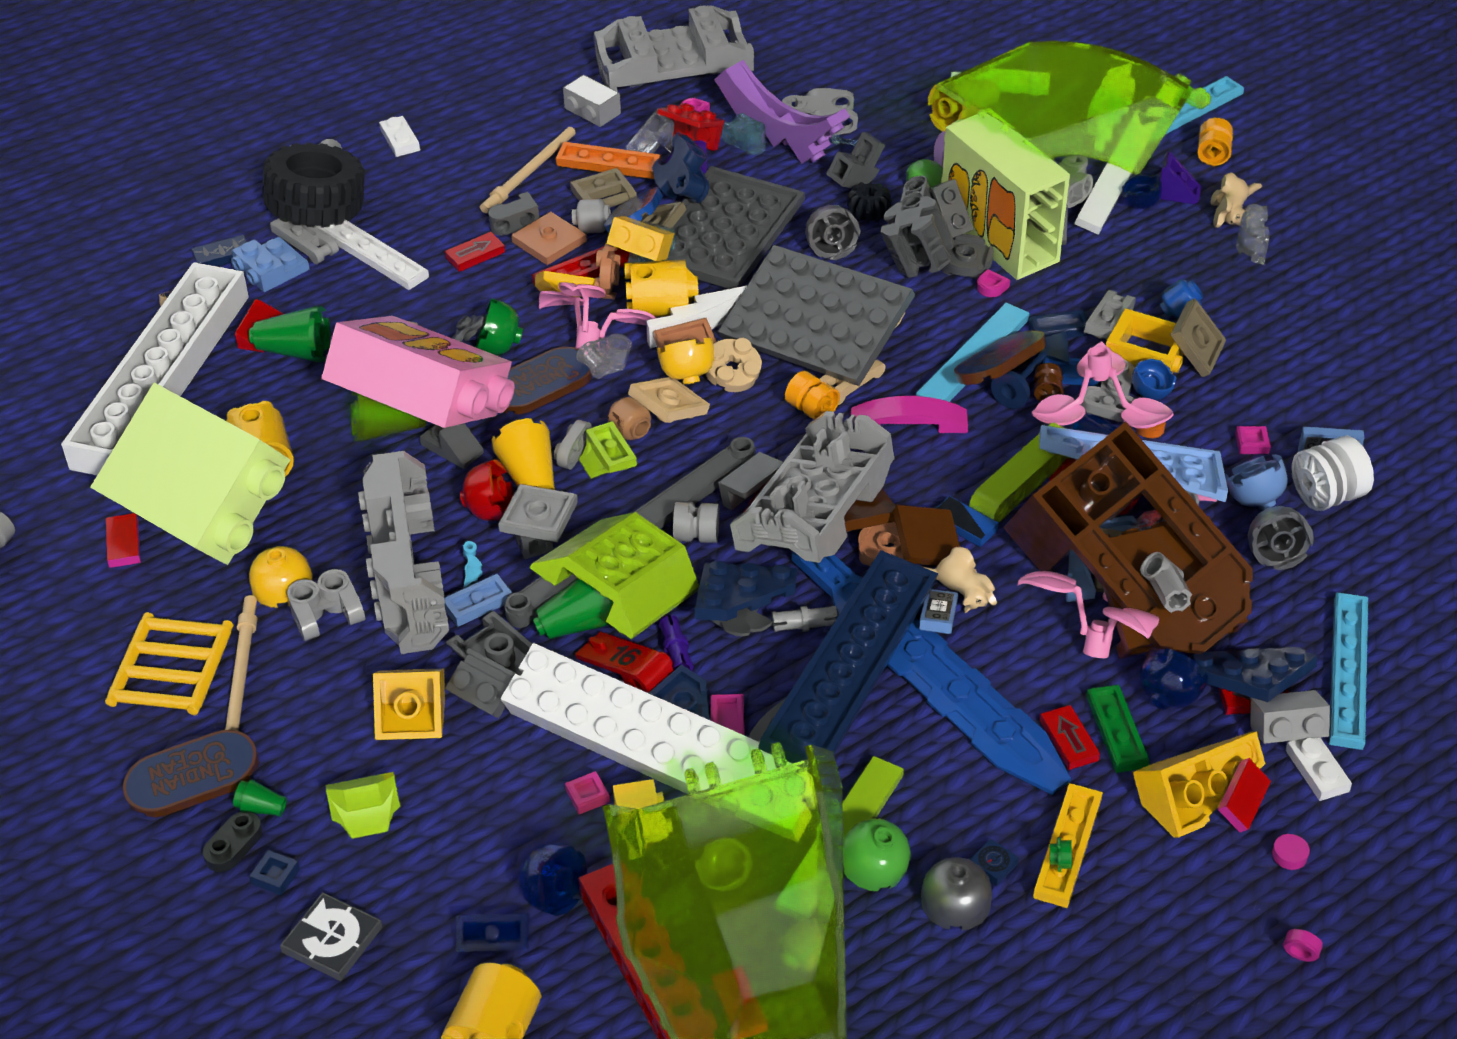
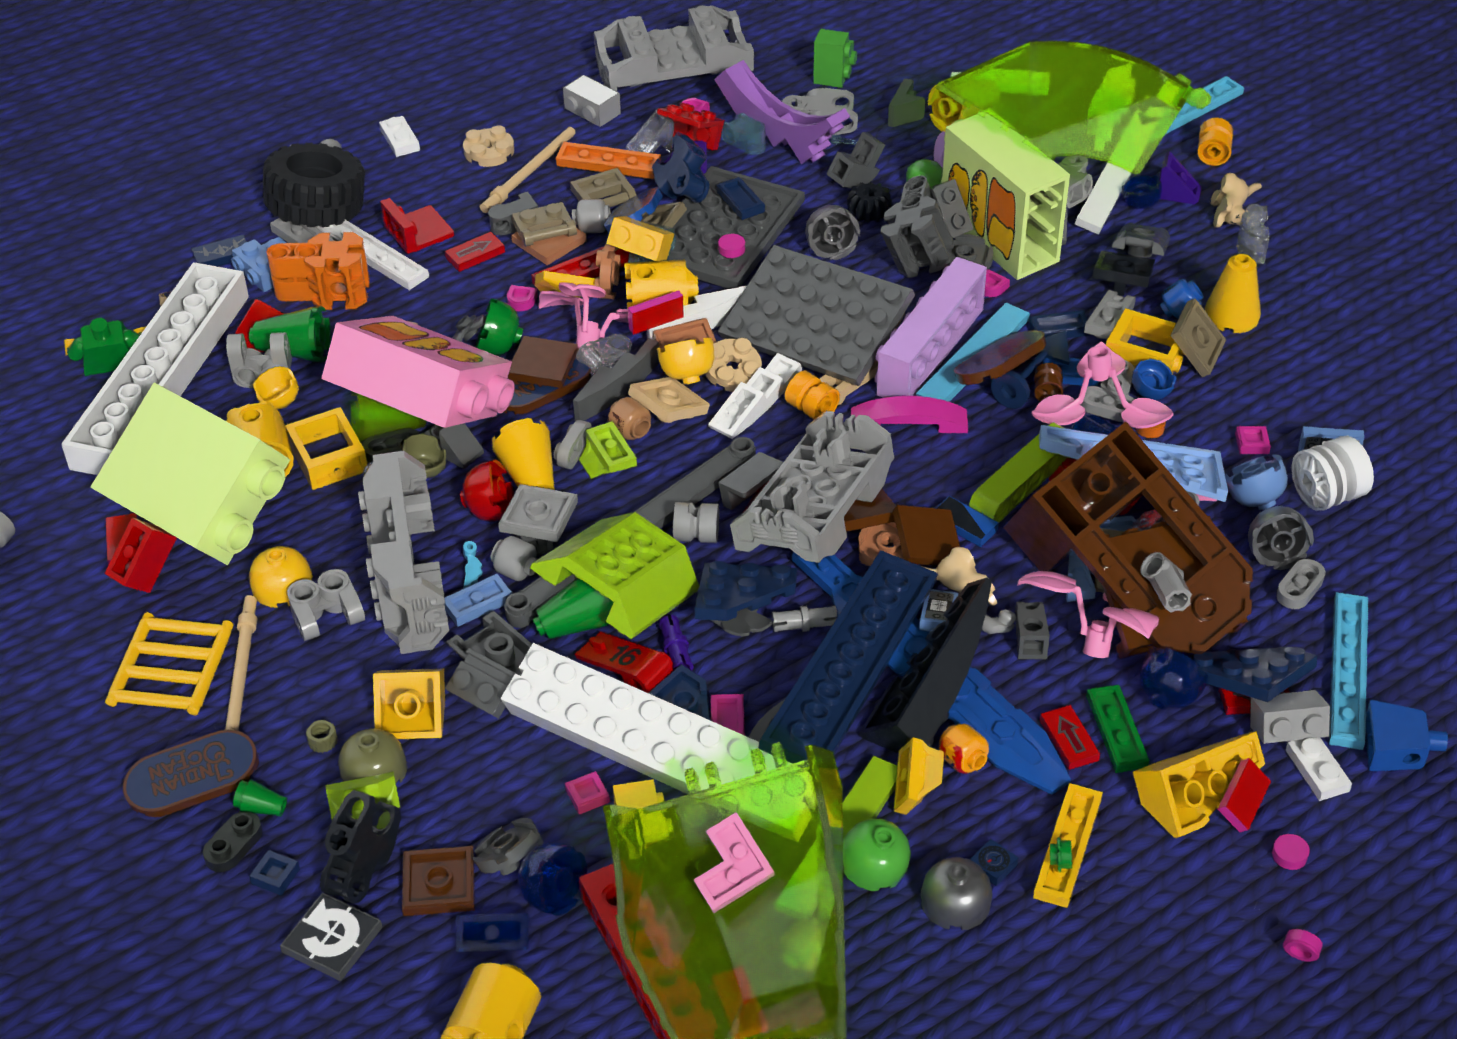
(102, 345): none -> green torso
(140, 555): none -> red brick
(248, 363): none -> light grey piece
(277, 386): none -> yellow hair
(320, 470): none -> yellow window
(321, 271): none -> orange connector
(321, 744): none -> olive axle
(358, 846): none -> black piece
(371, 754): none -> olive cylinder
(386, 442): none -> pearl dark grey plate
(416, 228): none -> red bracket
(427, 451): none -> olive hair
(438, 881): none -> reddish brown tile
(496, 138): none -> tan plate
(504, 849): none -> dark grey plate
(513, 558): none -> light grey head
(522, 297): none -> dark pink tile
(542, 361): none -> reddish brown tile
(543, 223): none -> dark tan plate
(613, 384): none -> dark grey slope
(655, 312): none -> red tile
(731, 245): none -> dark pink tile
(740, 198): none -> dark blue tile
(741, 868): none -> bright pink plate
(755, 397): none -> white slope
(833, 58): none -> bright green brick
(905, 105): none -> dark grey slope
(917, 774): none -> yellow slope
(928, 689): none -> black wedge
(931, 329): none -> lavender brick
(964, 748): none -> light orange head
(999, 624): none -> light grey arm
(1031, 630): none -> dark grey leg
(1123, 270): none -> black hinge
(1142, 240): none -> dark grey piece
(1236, 296): none -> yellow cone
(1300, 584): none -> light grey plate
(1399, 737): none -> blue torso

